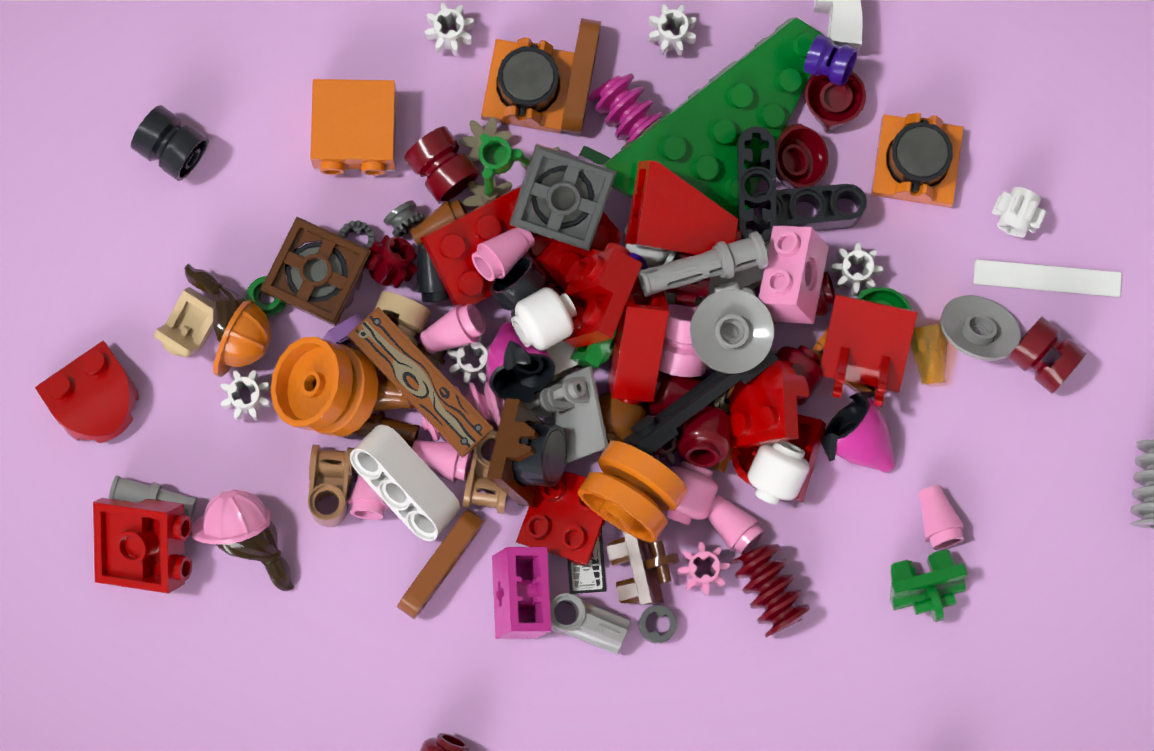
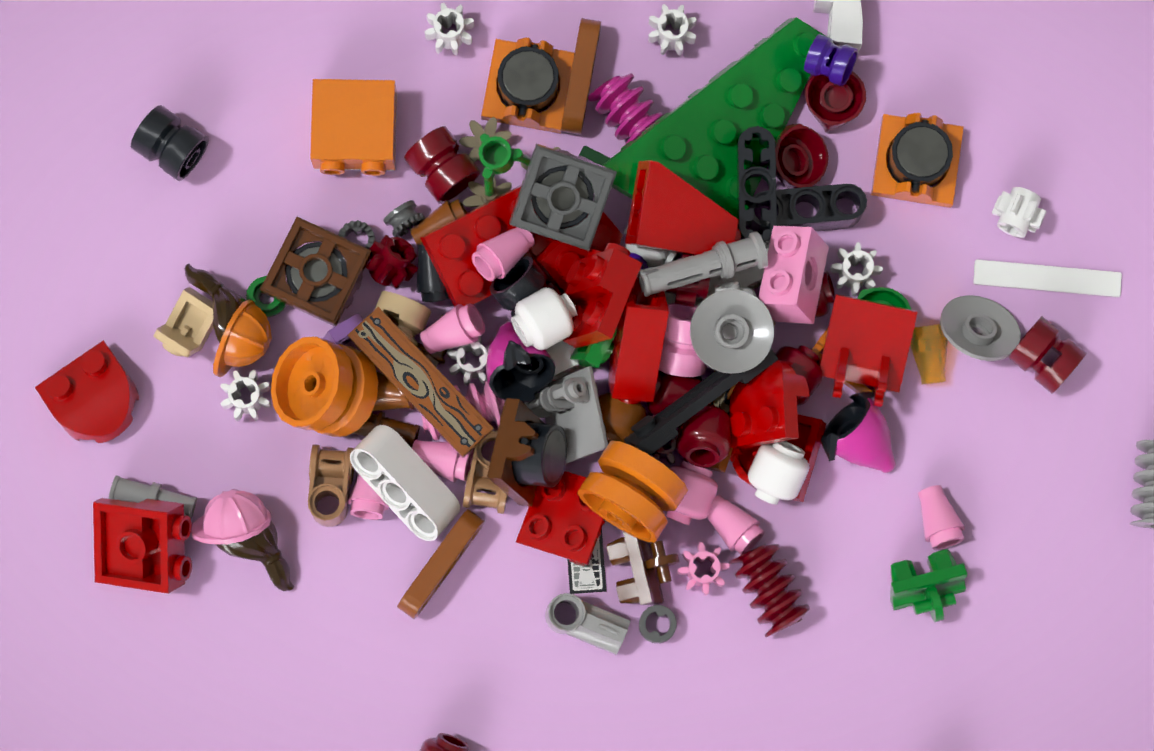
(521, 593): dark pink brick -> none

